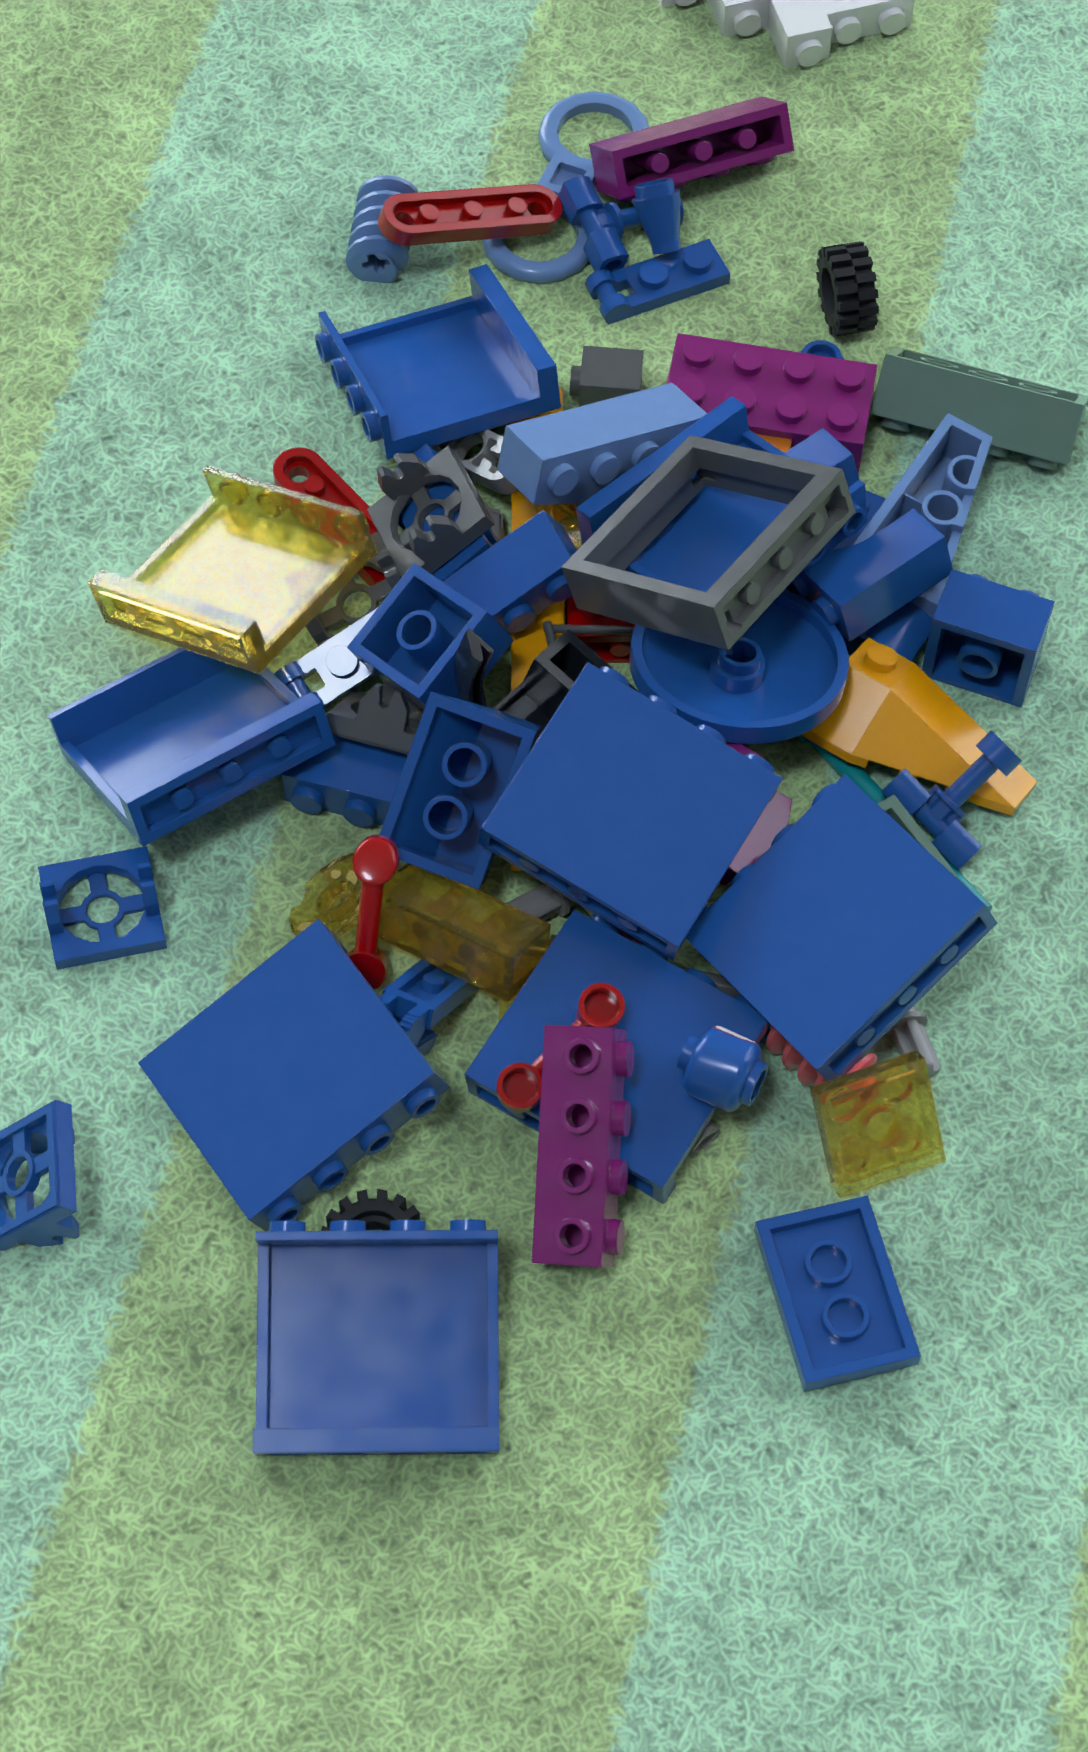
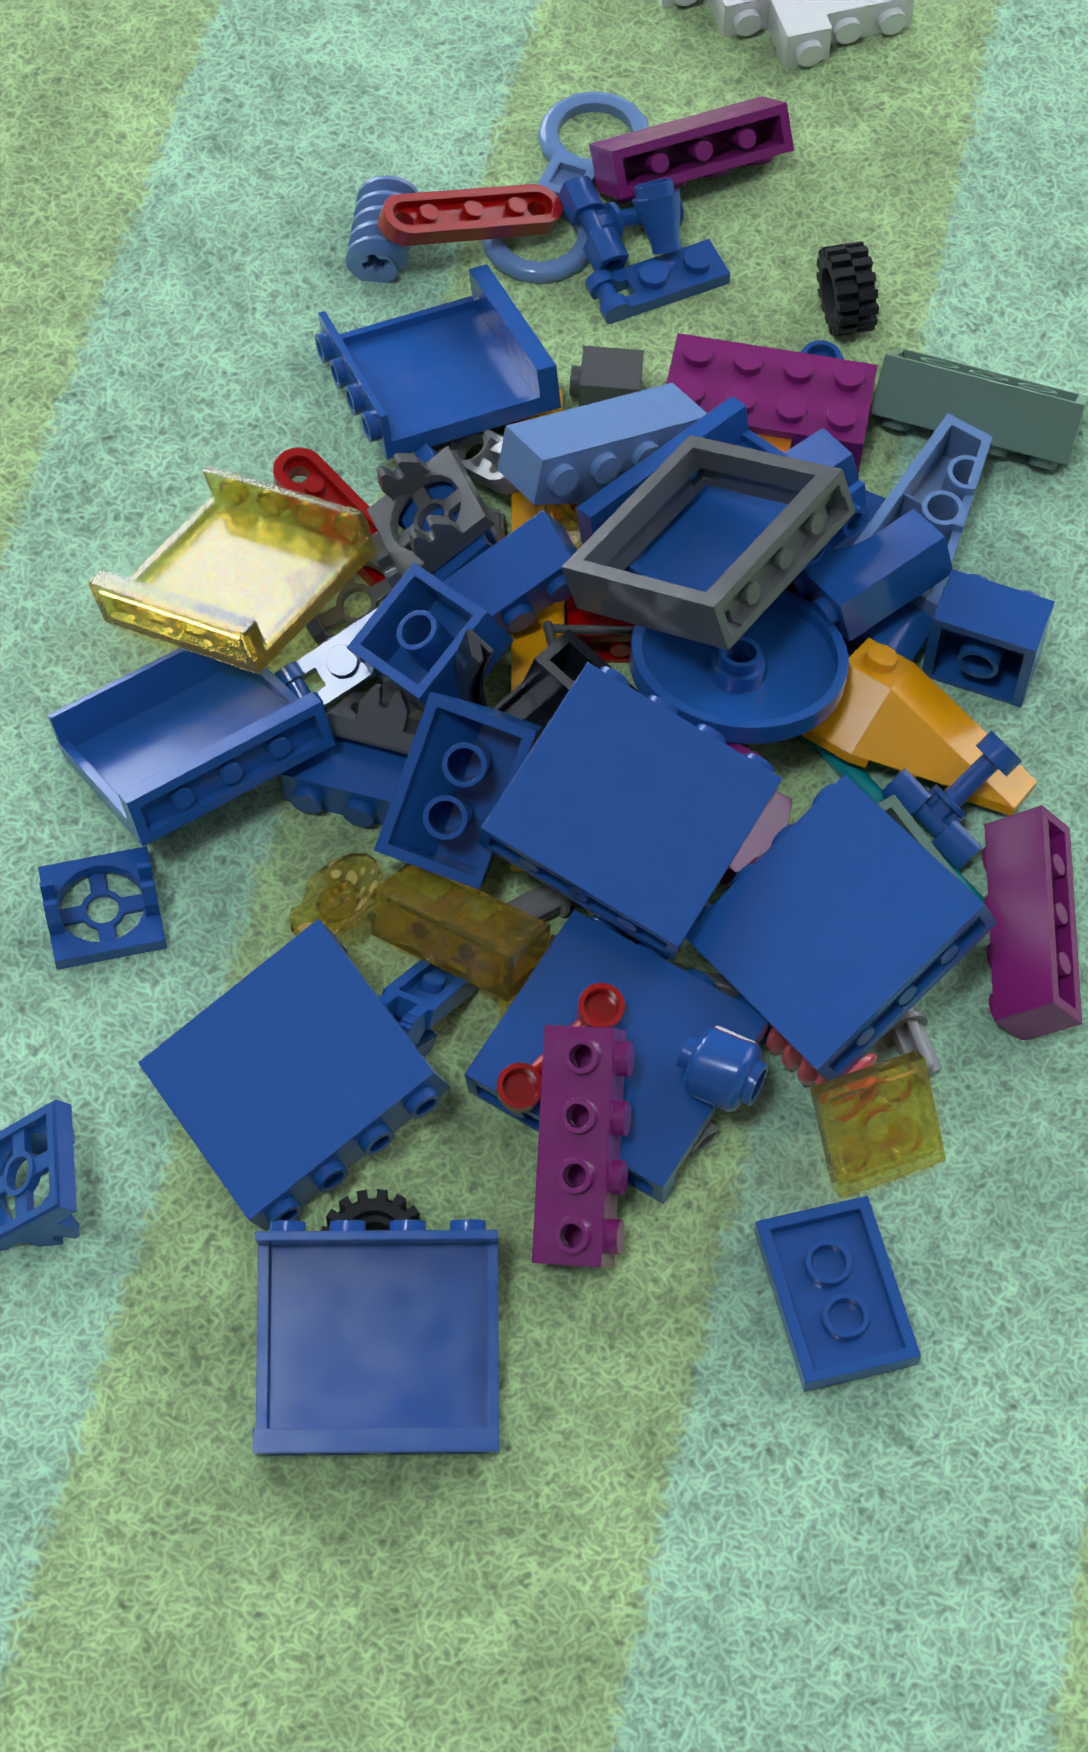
(373, 864): red bar -> none
(1035, 931): none -> magenta brick

